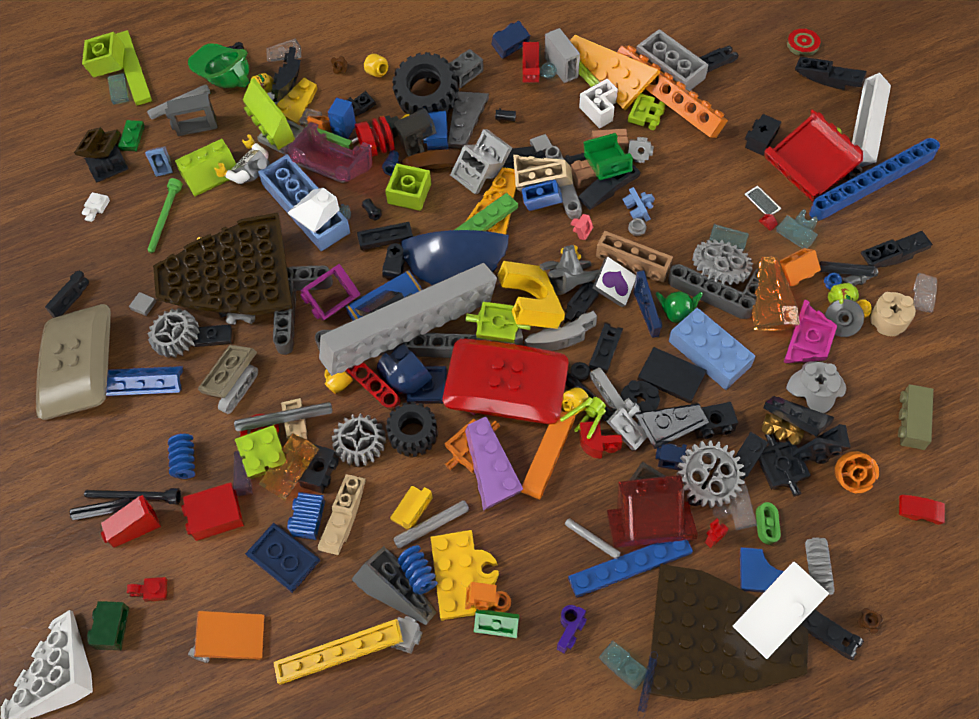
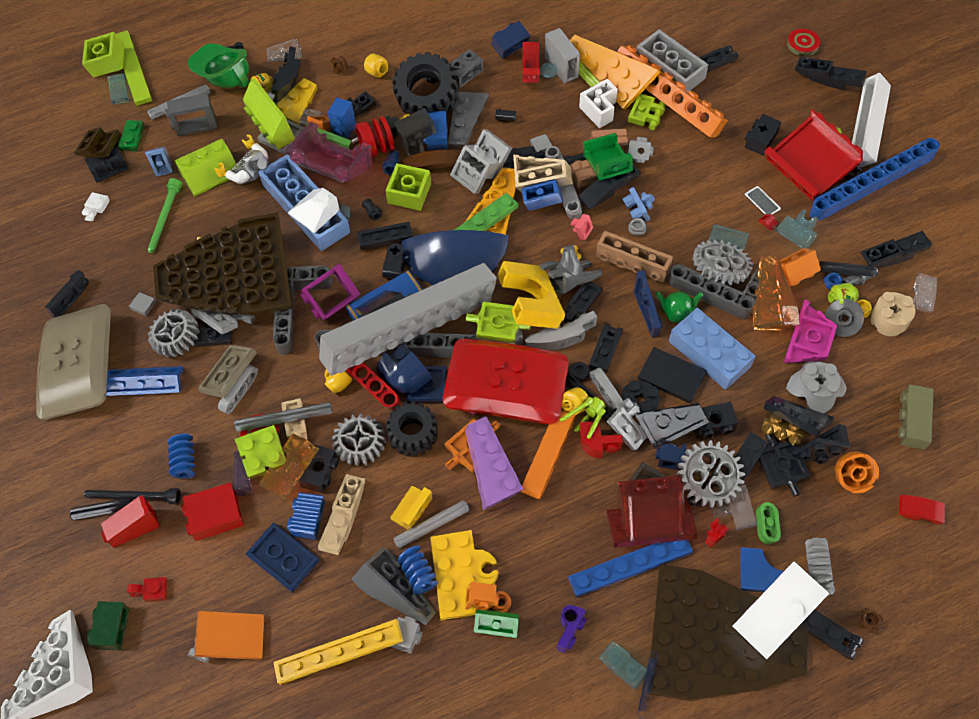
(218, 320): none -> light grey hinge
(592, 538): light grey bar -> none
(614, 282): tile -> none

